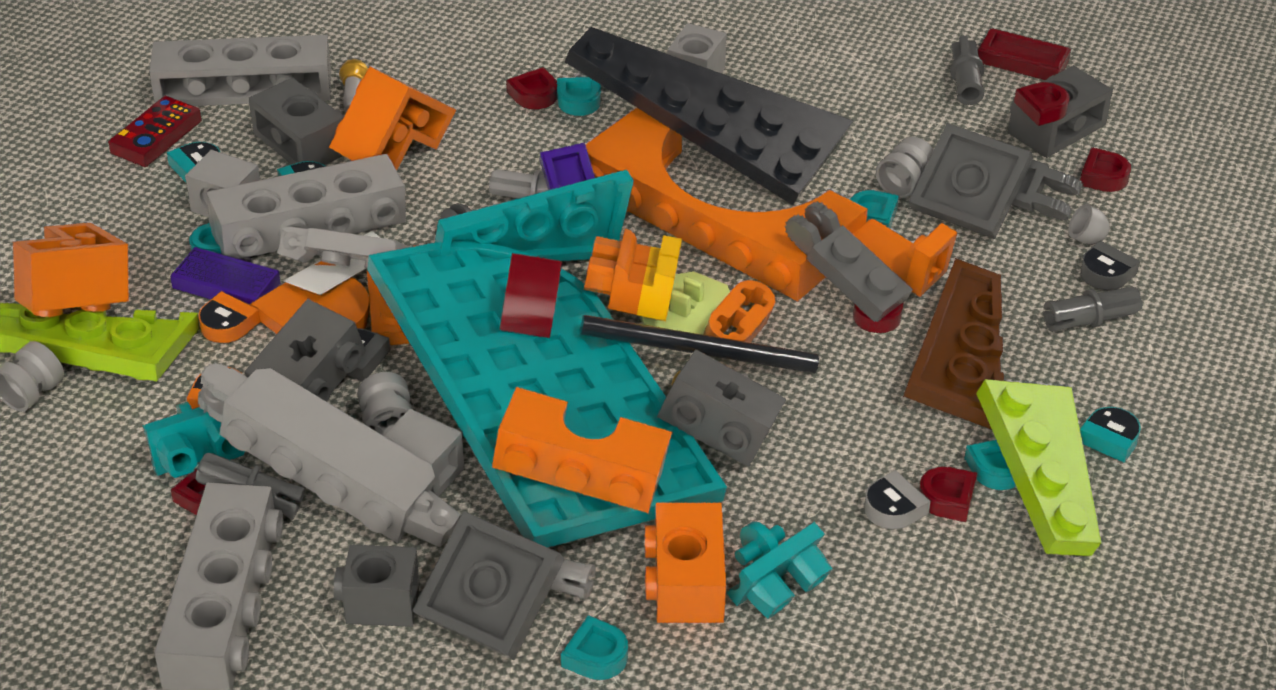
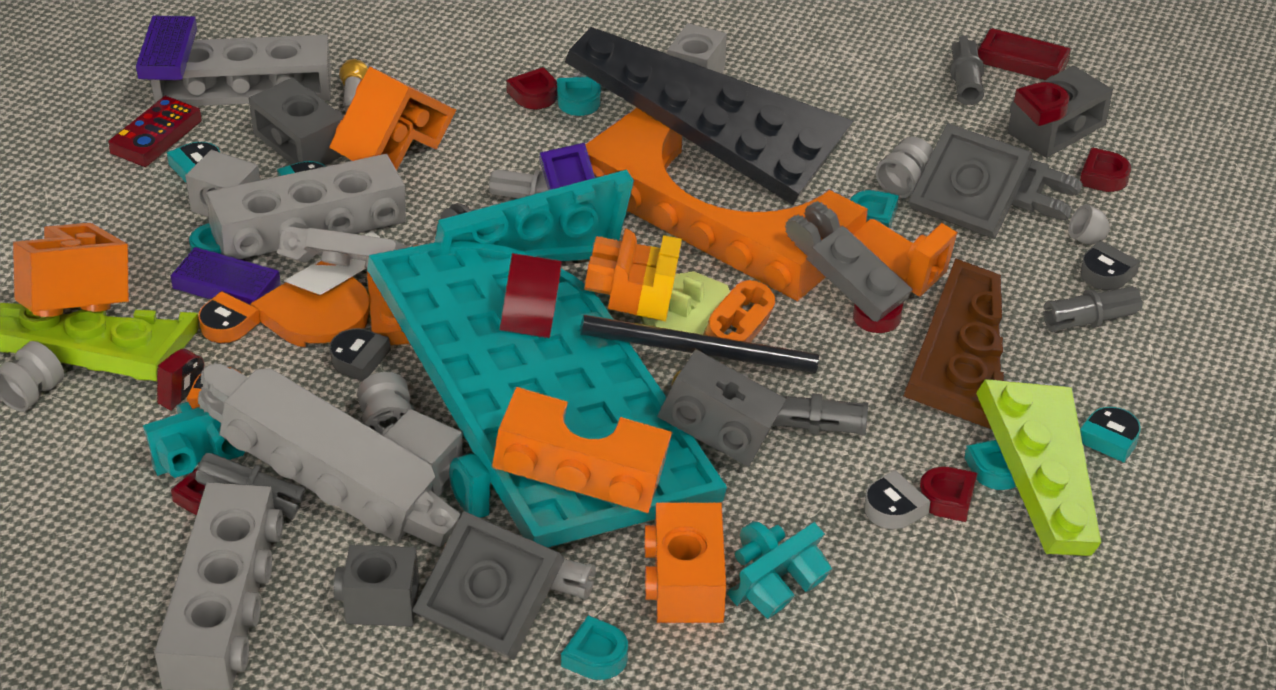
(166, 48): none -> dark purple tile
(177, 377): none -> dark red tile
(313, 349): dark grey brick -> none
(470, 484): none -> teal tile
(823, 415): none -> dark grey pin

